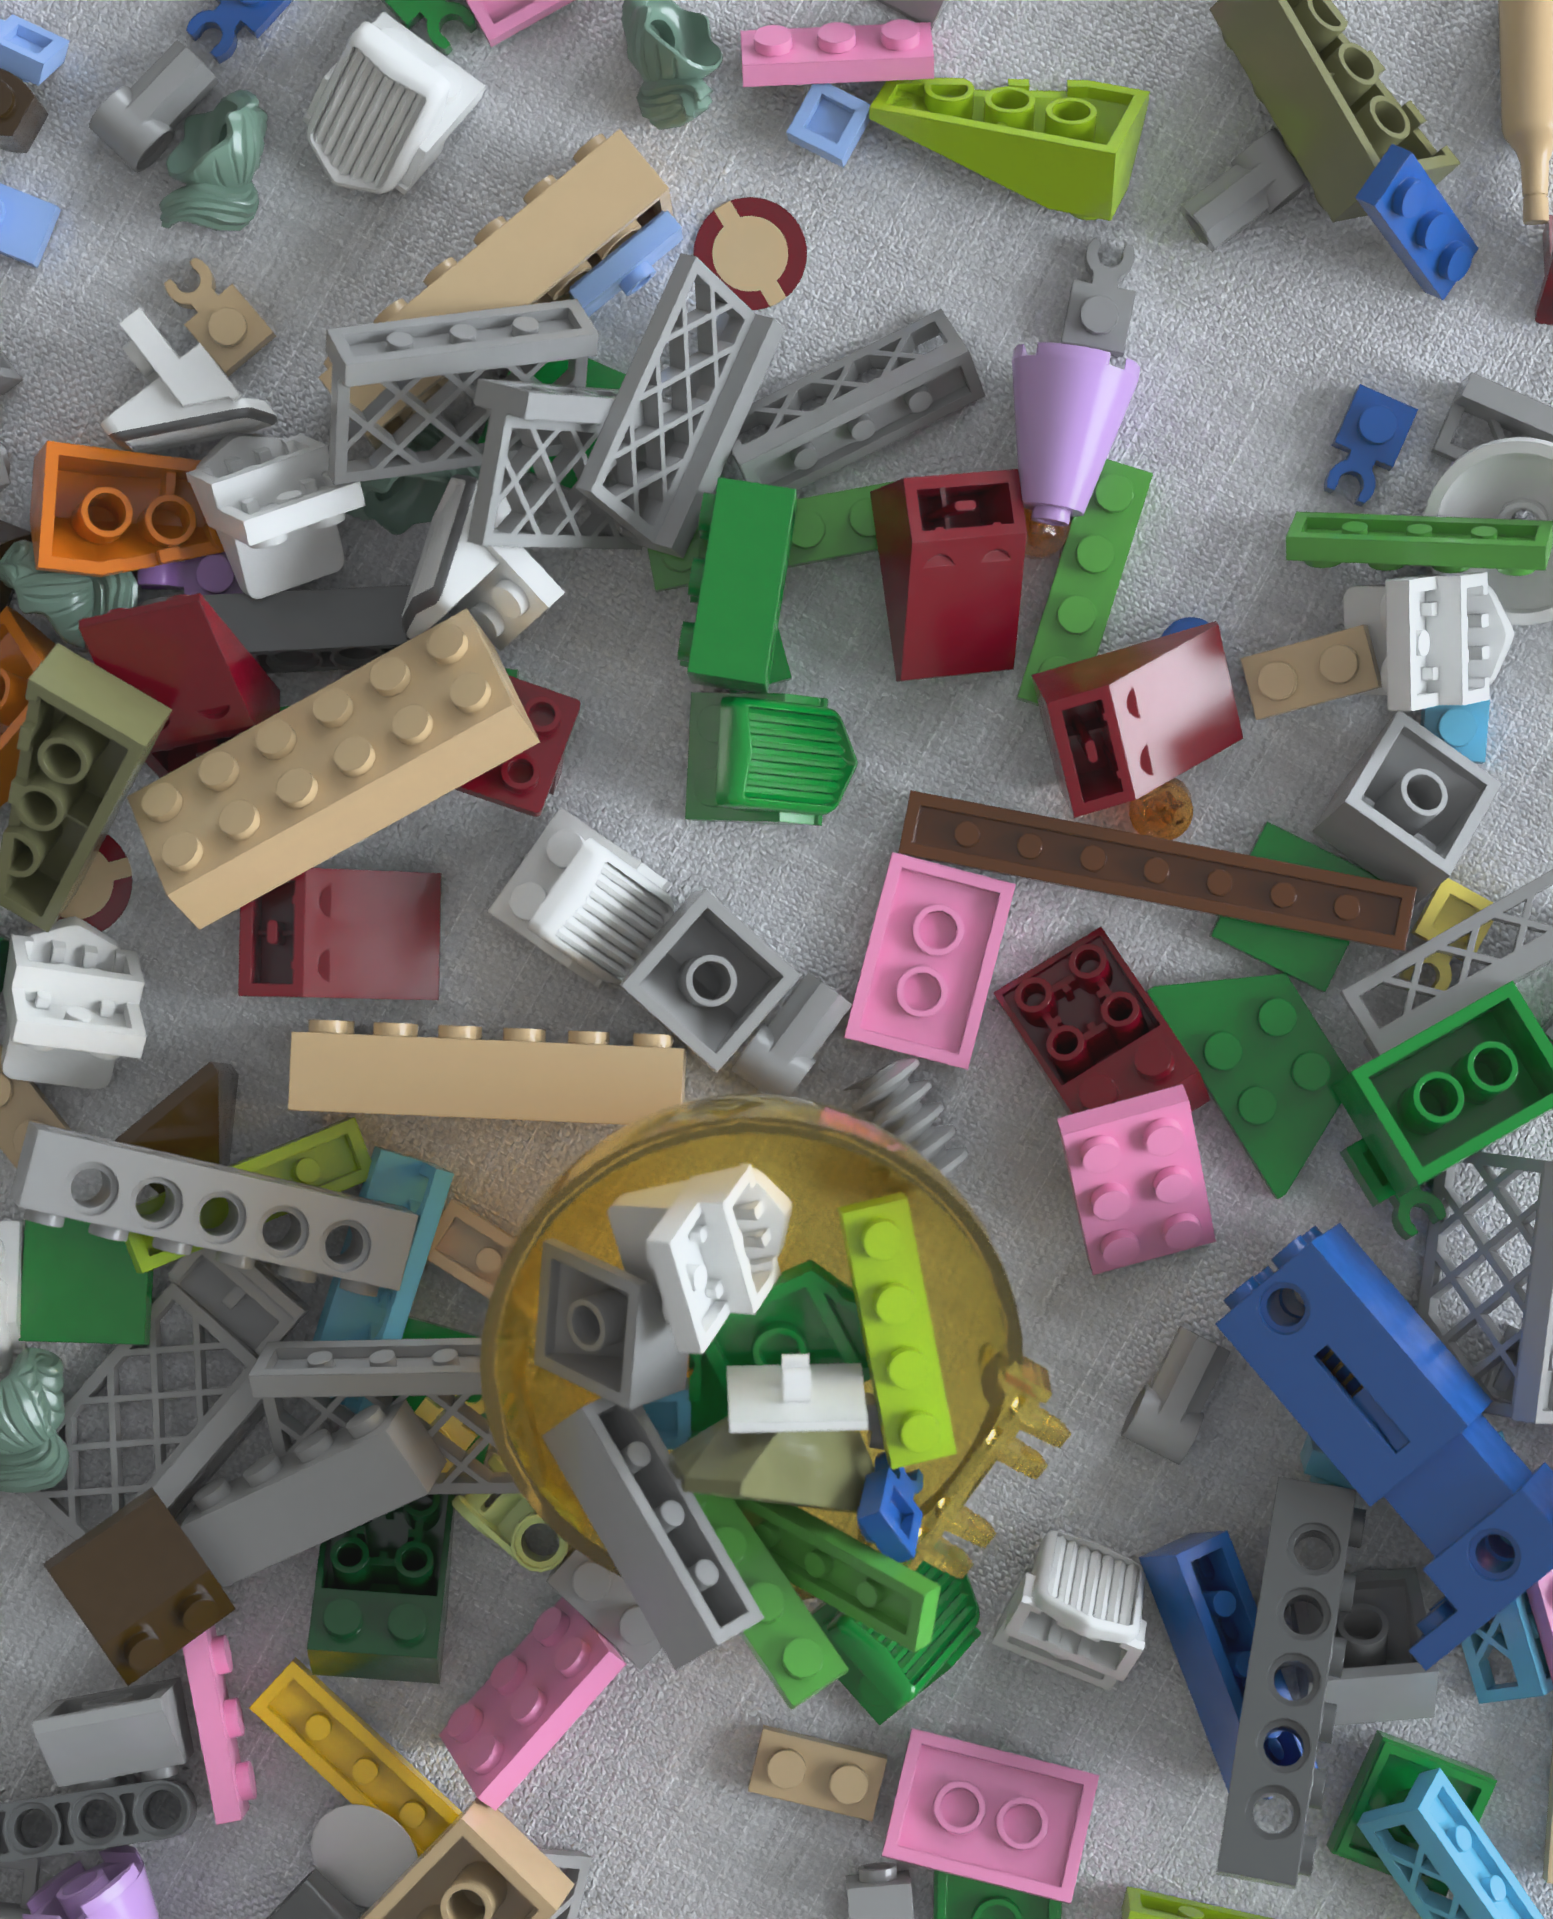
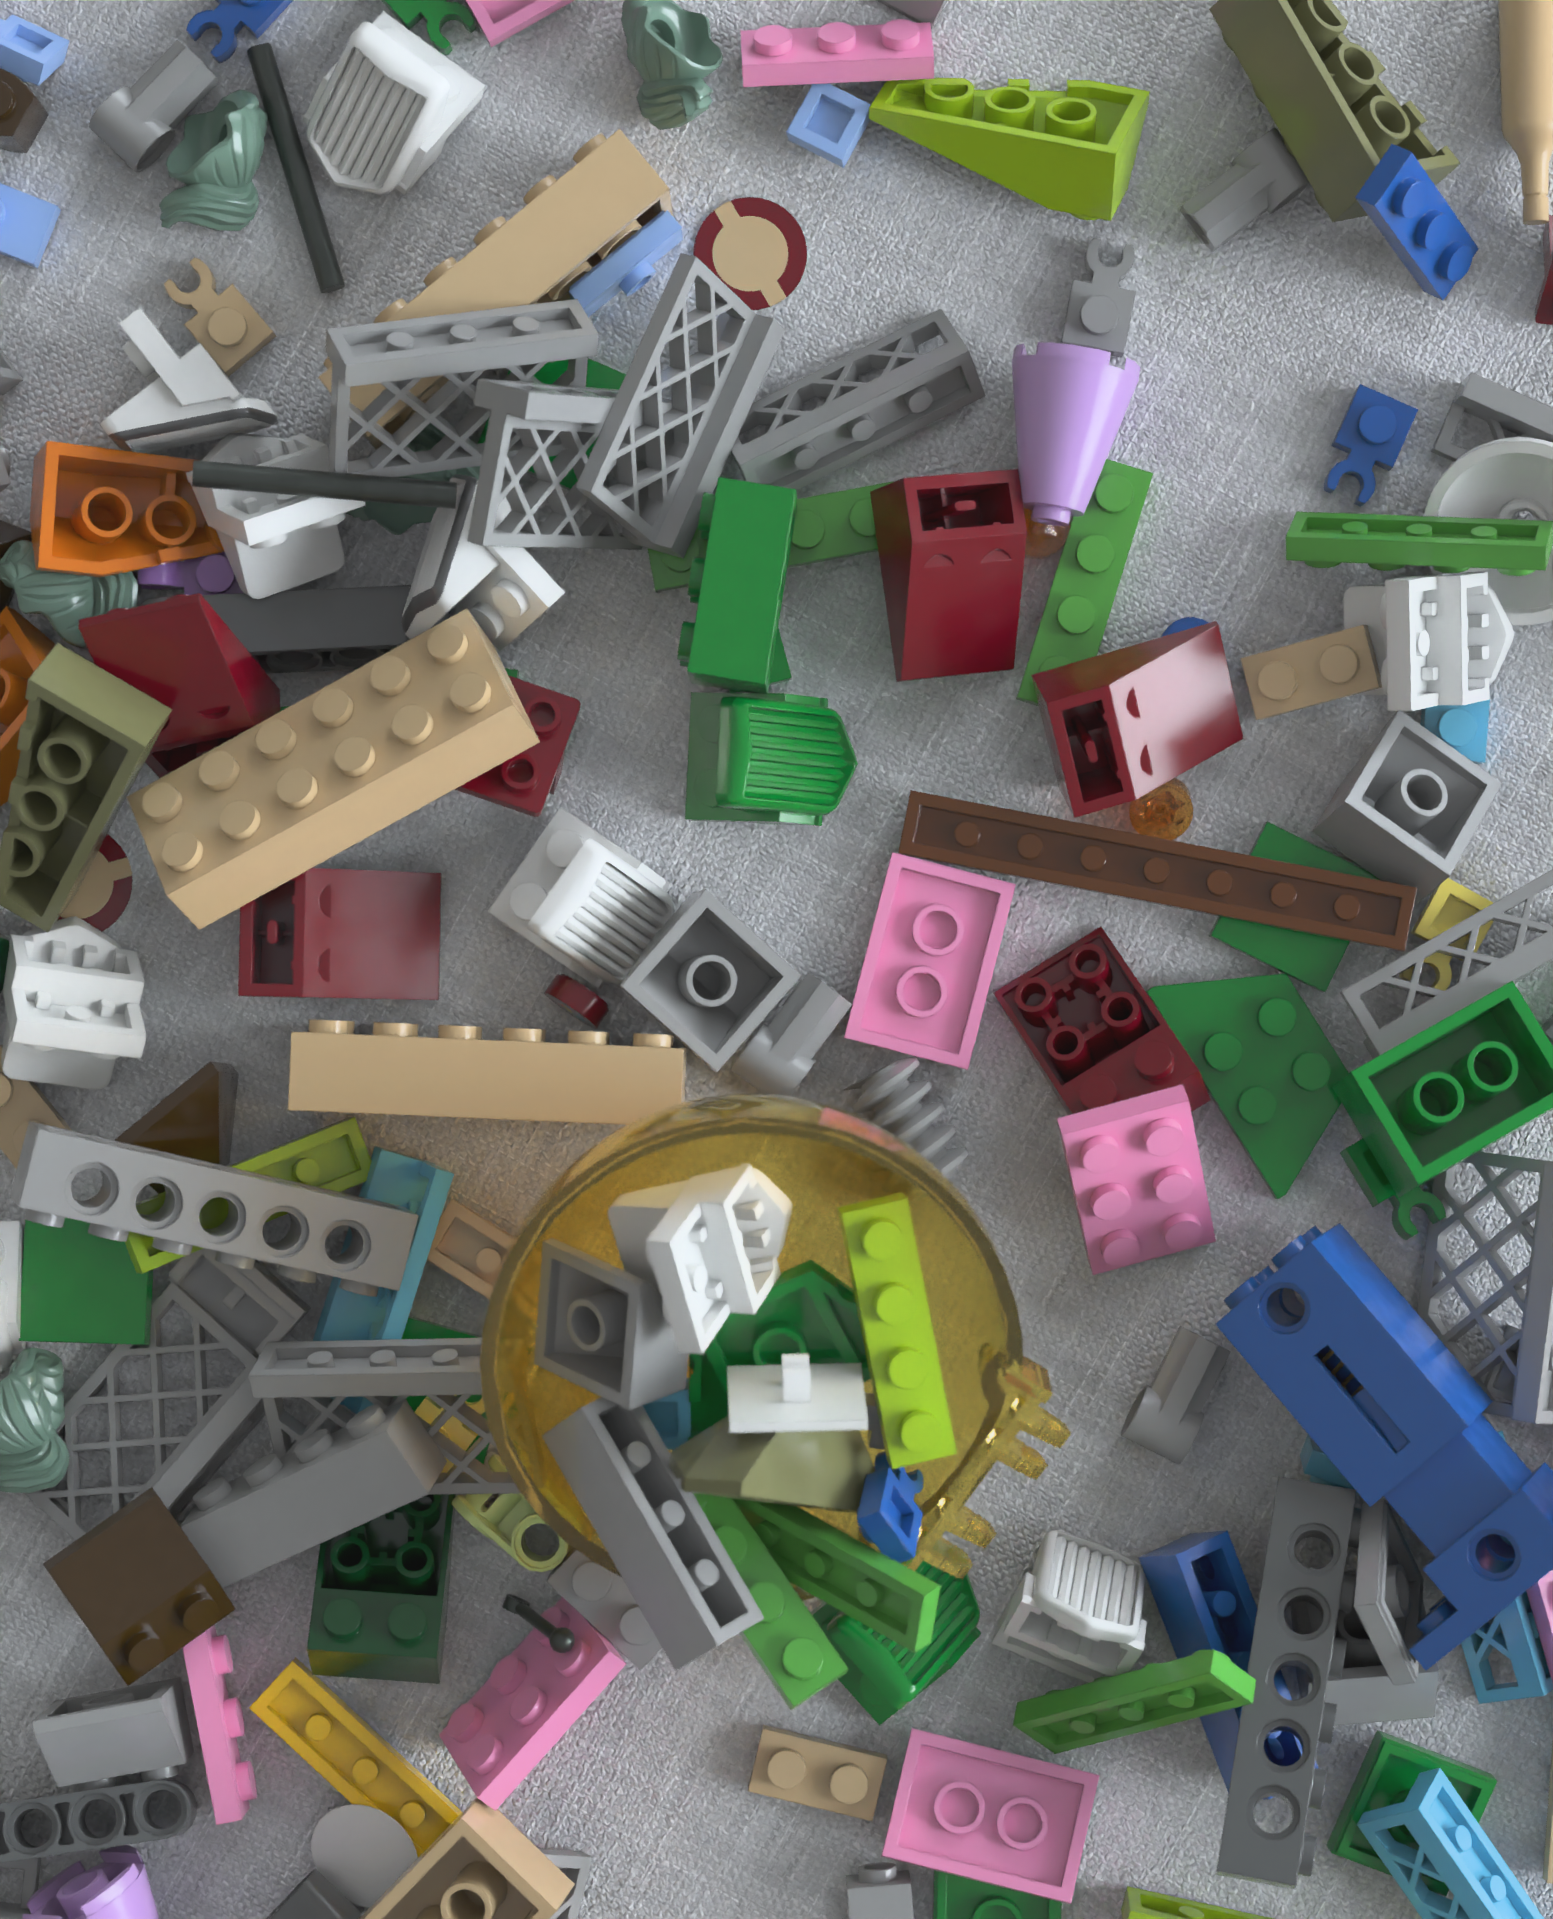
(295, 168): none -> pearl dark grey bar
(324, 484): none -> pearl dark grey bar
(560, 1638): none -> pearl dark grey hinge
(577, 1000): none -> dark red tile
(1135, 1701): none -> bright green plate
(1388, 1591): none -> light grey tile

